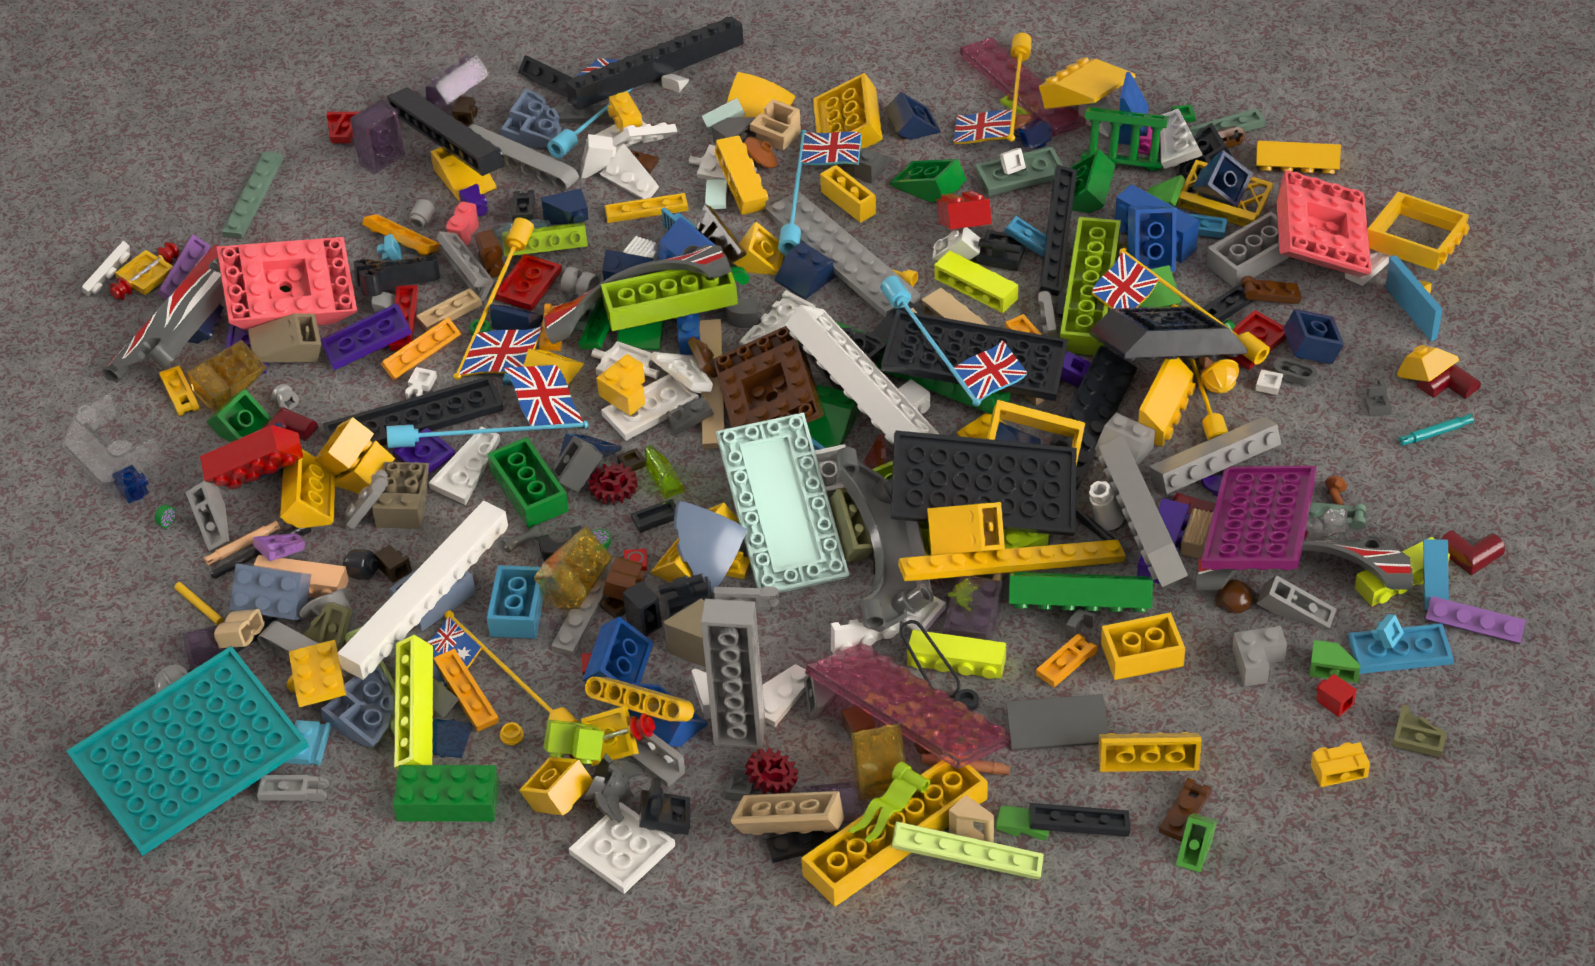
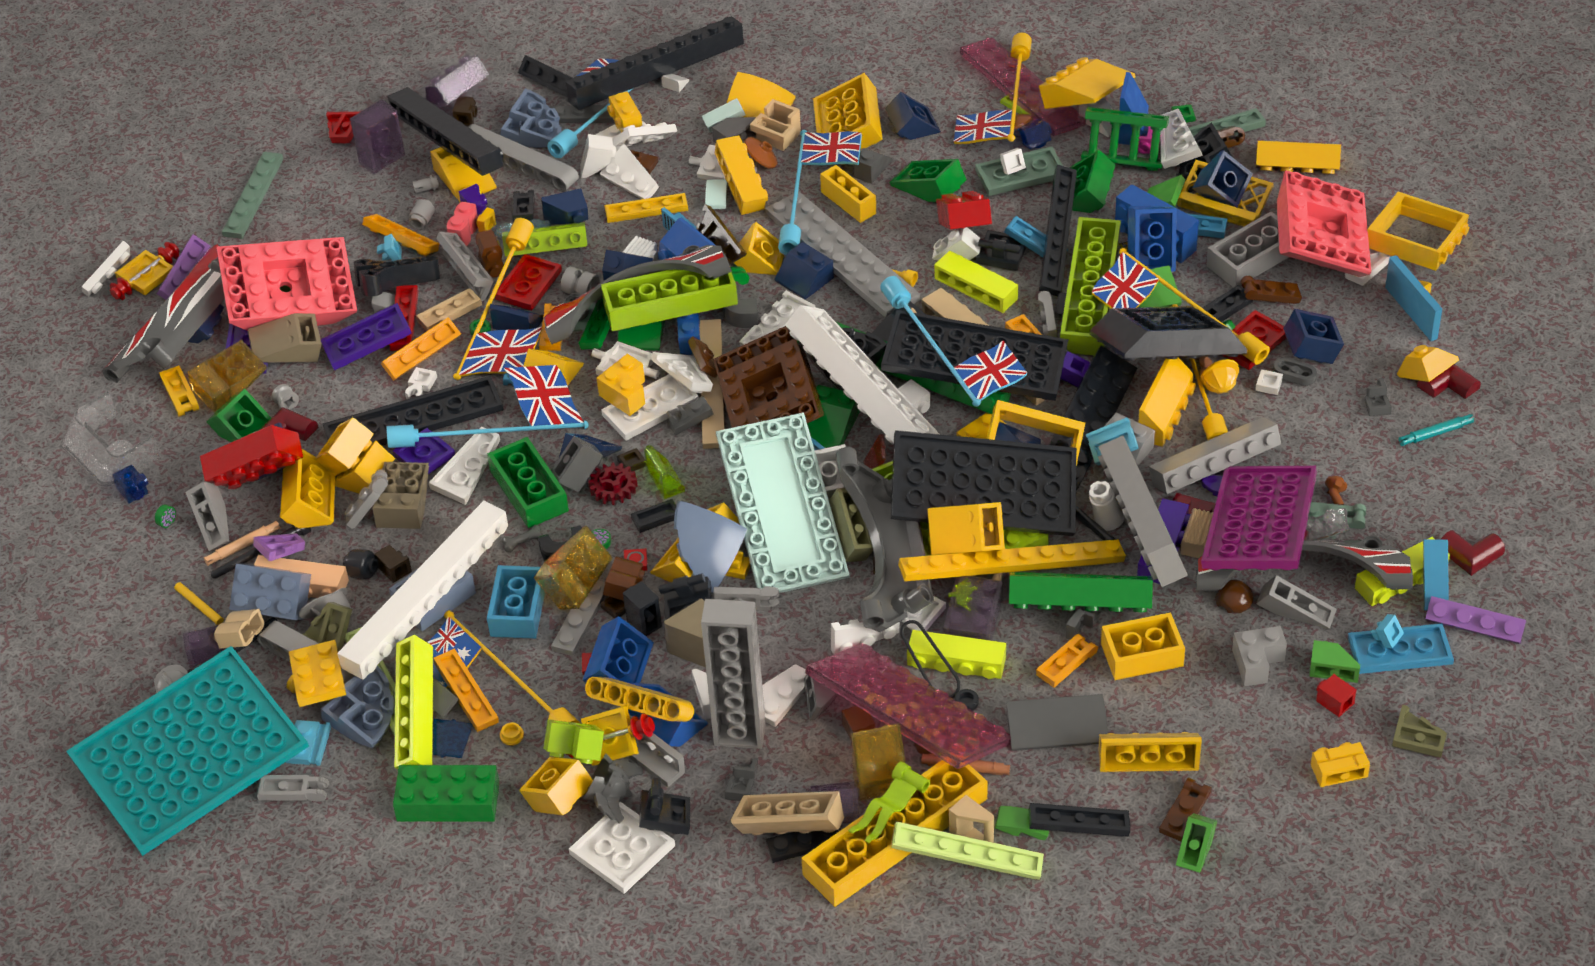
(425, 184): none -> light grey pin
(486, 220): none -> yellow plate
(771, 771): dark red gear -> none
(1110, 433): none -> medium azure plate

